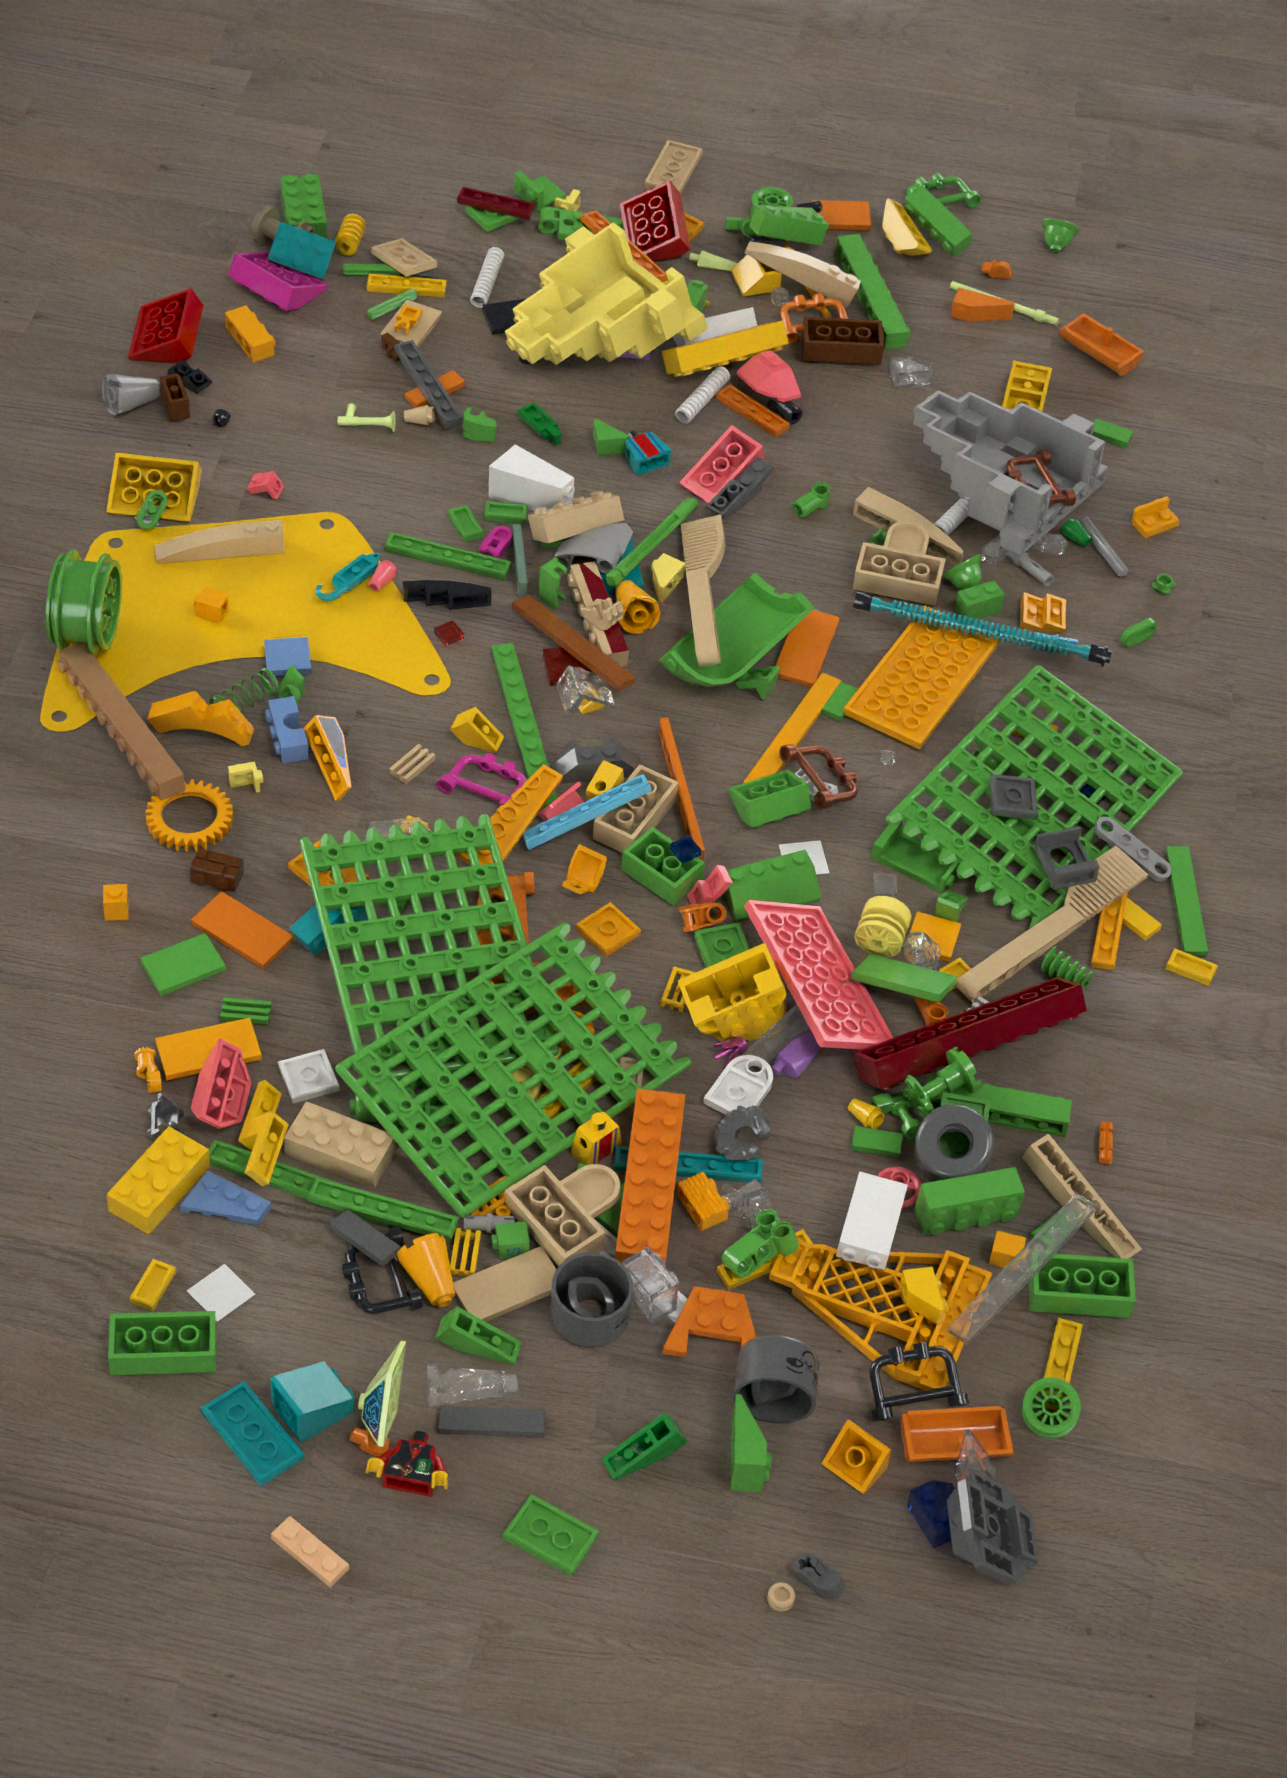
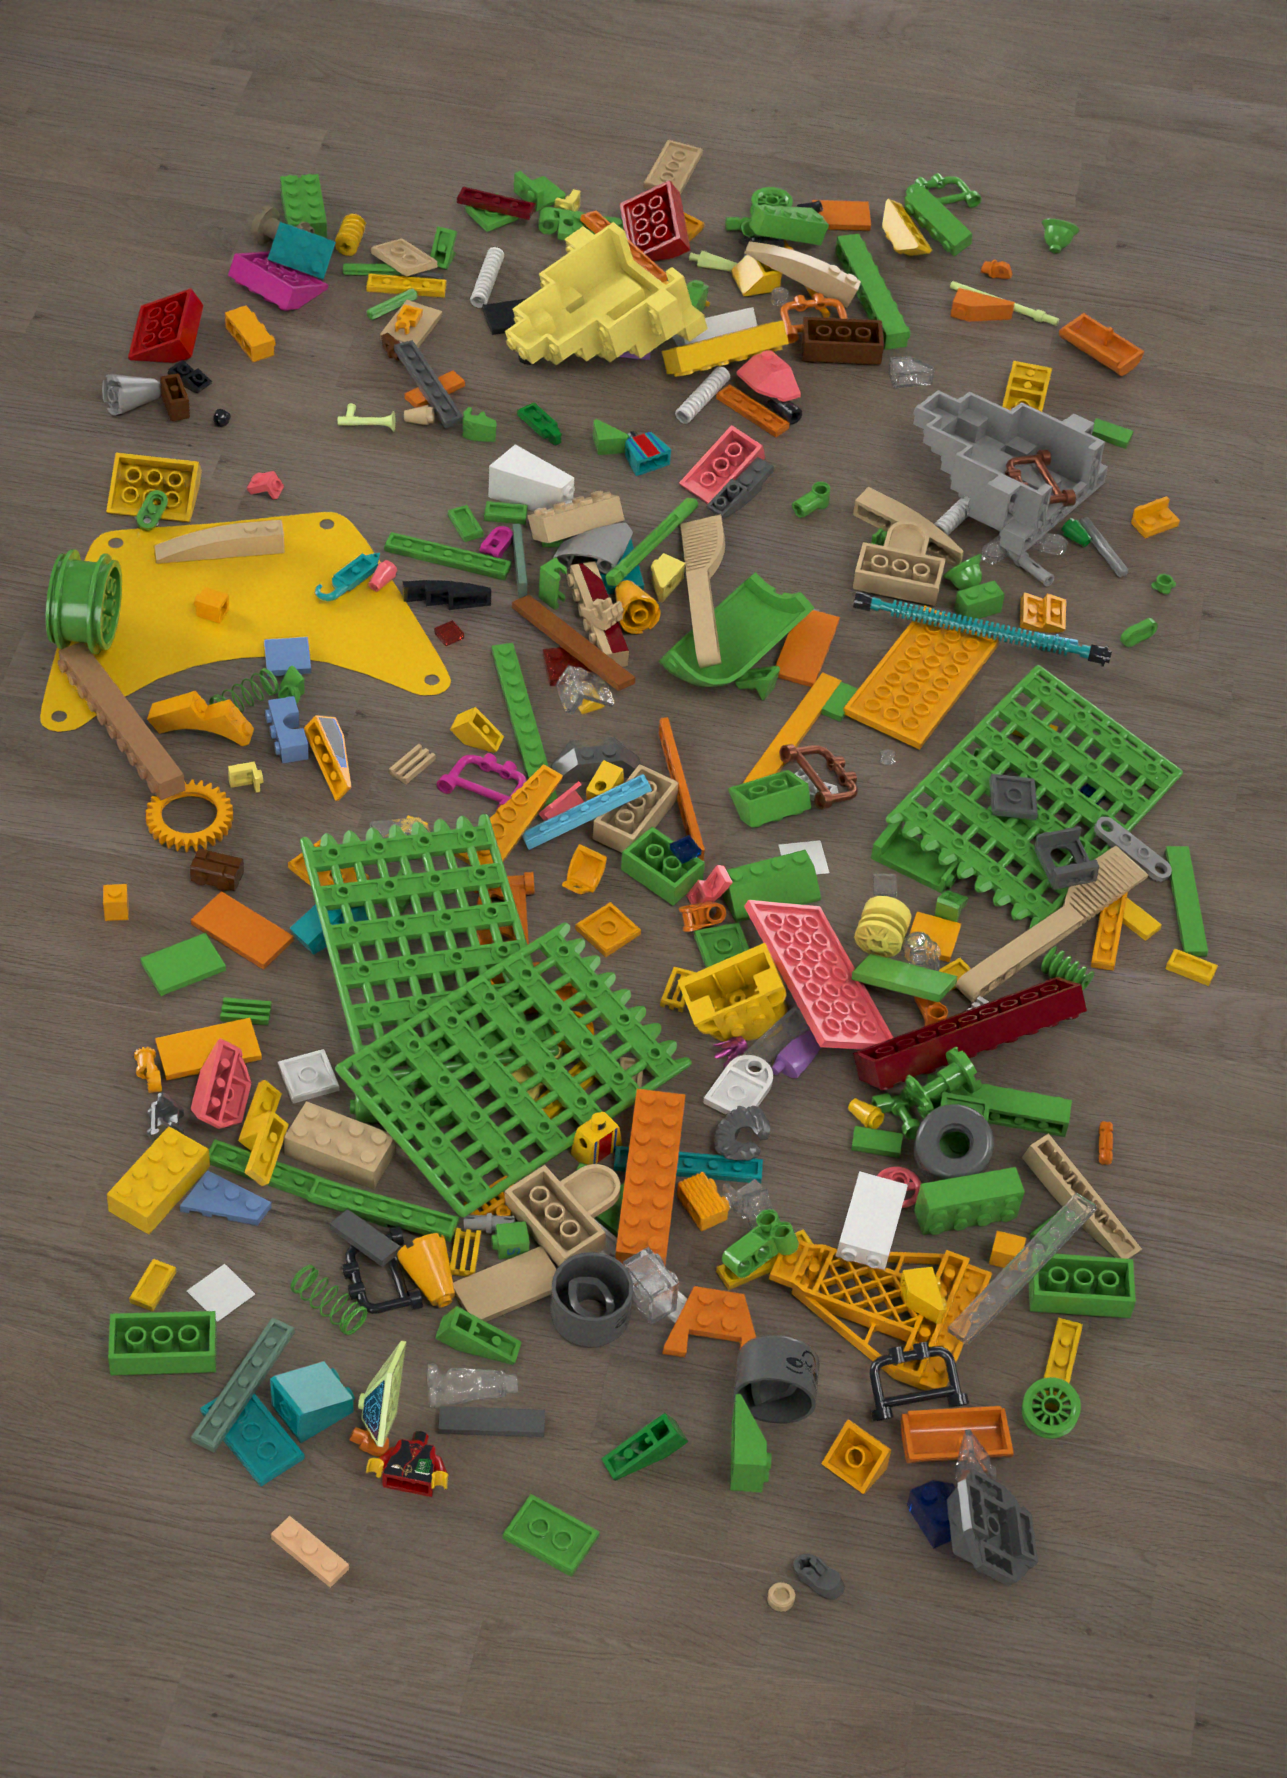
(242, 1385): none -> sand green tile
(309, 1280): none -> bright green piece
(443, 247): none -> bright green slope

